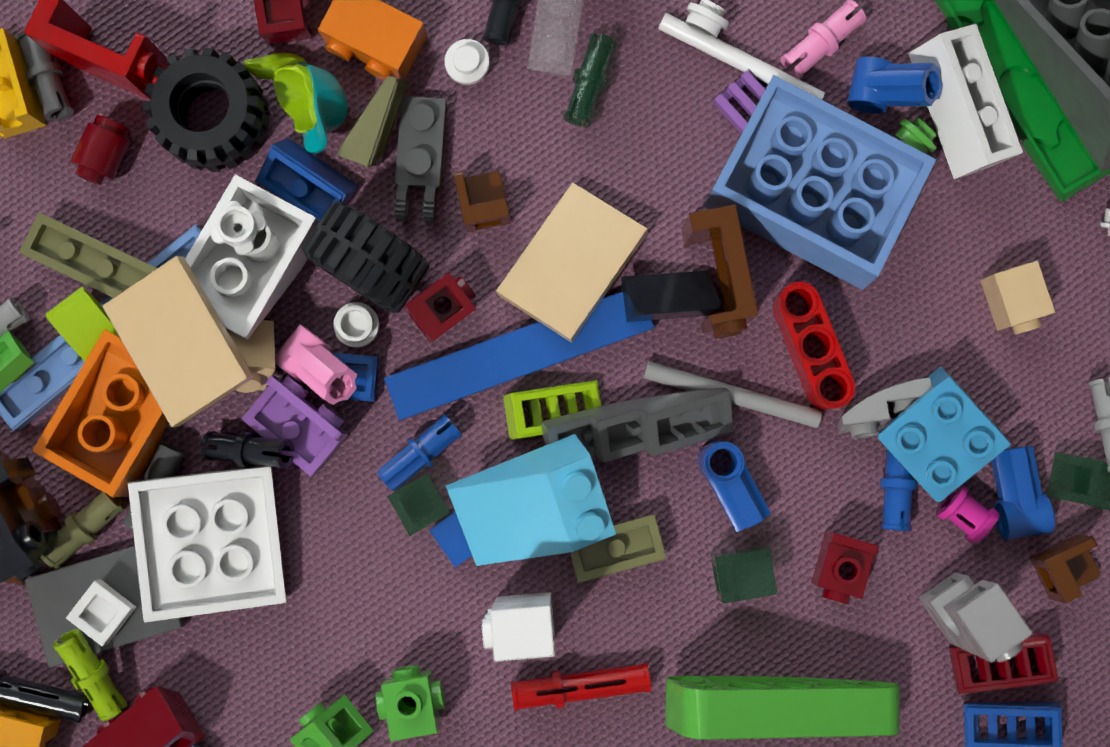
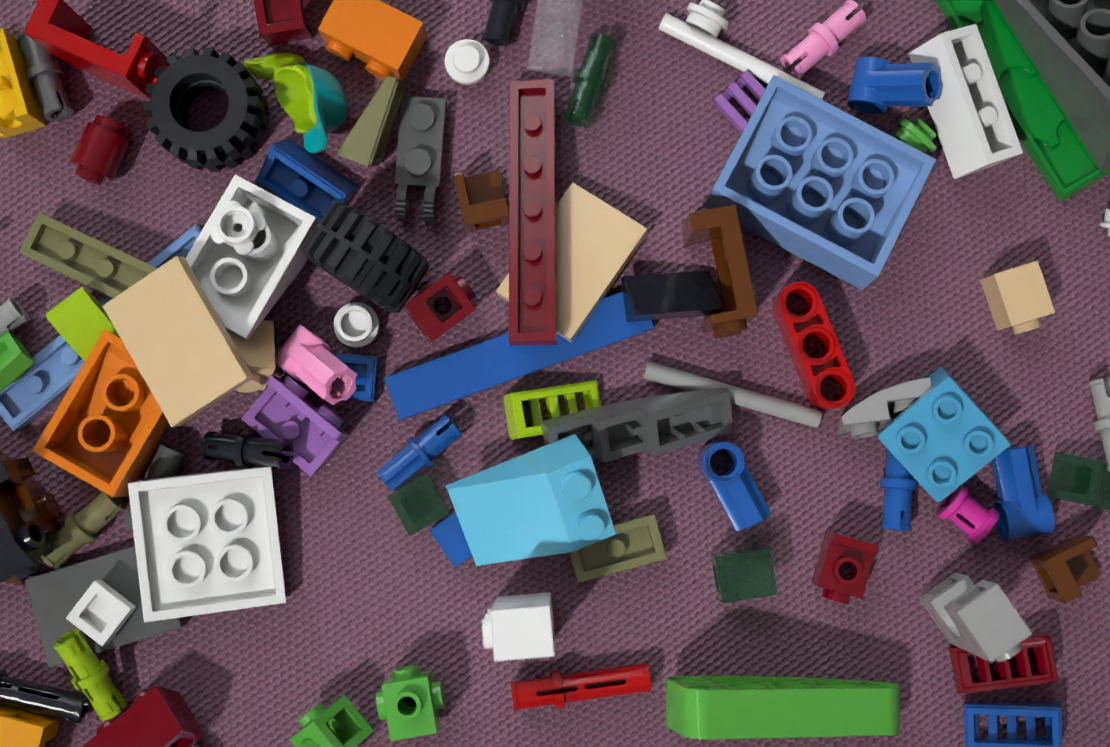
(532, 214): none -> dark red plate

